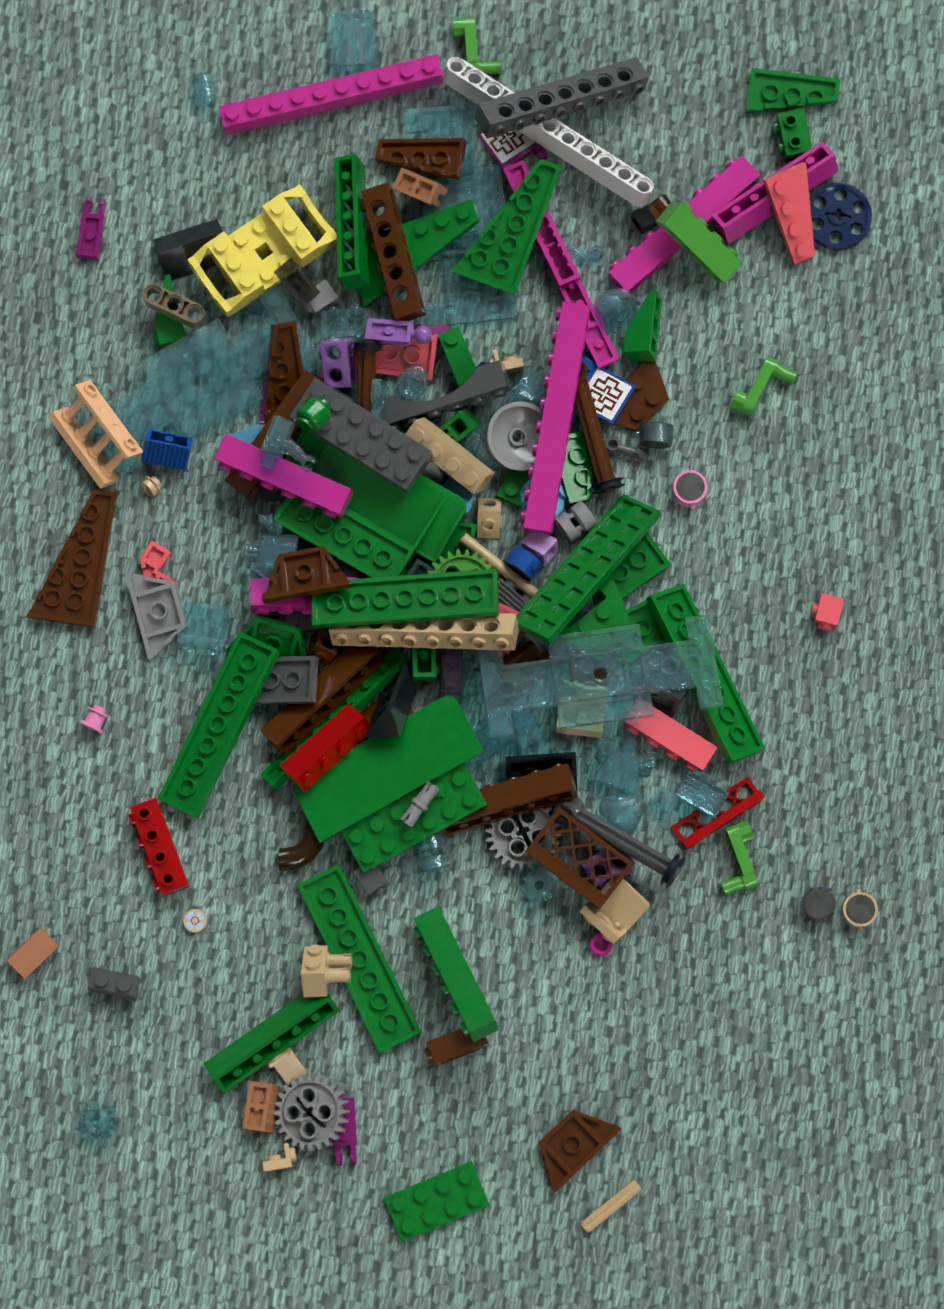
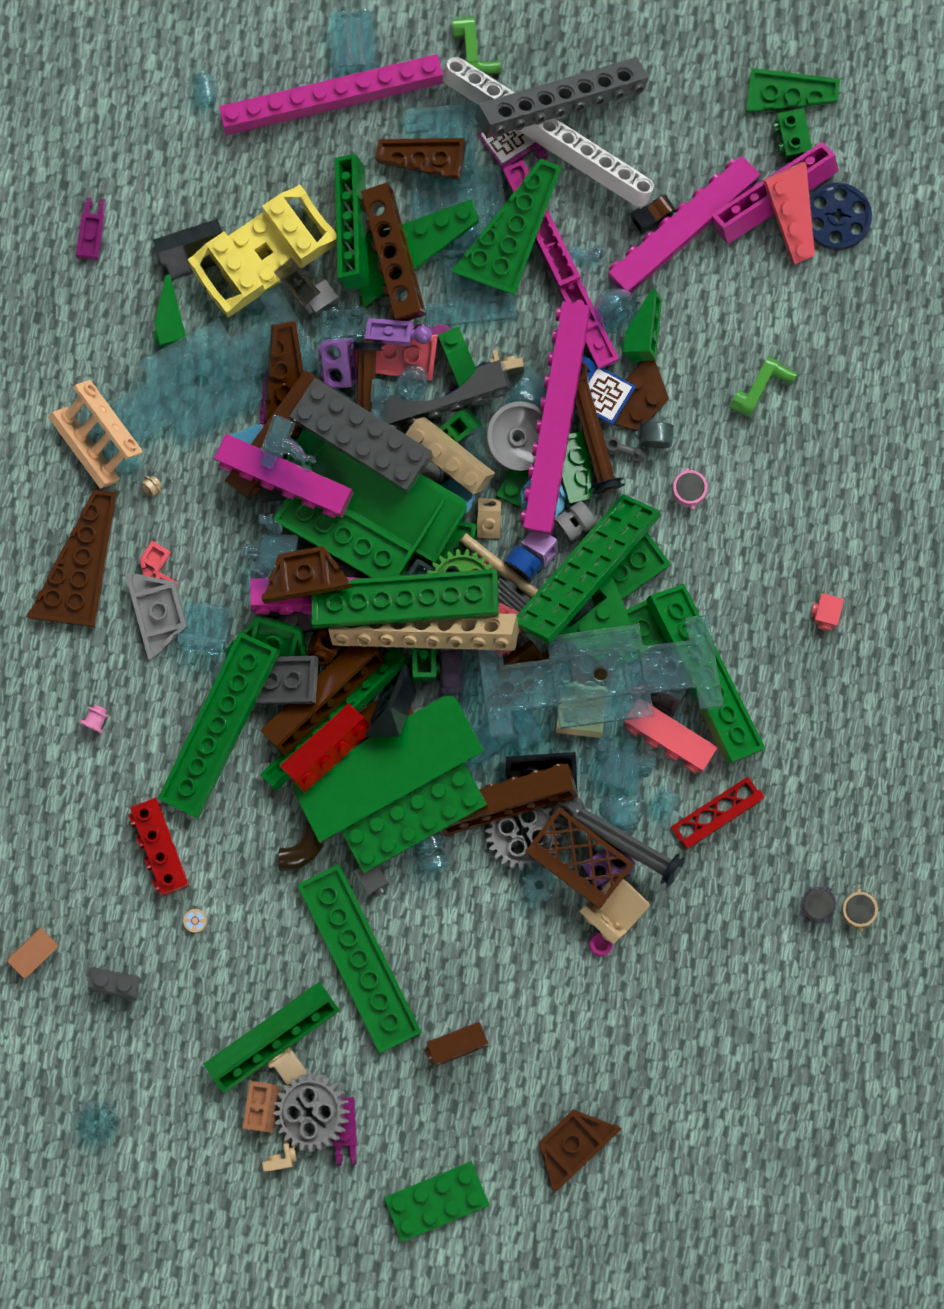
(166, 449): blue brick -> none
(168, 297): dark tan beam -> none
(313, 414): green head -> none
(323, 968): tan brick -> none
(419, 187): nougat hinge -> none
(419, 804): light grey pin -> none
(456, 974): green brick -> none
(611, 1206): tan axle -> none
(699, 241): bright green brick -> none
(702, 794): clear light blue brick -> none
(737, 836): bright green beam -> none

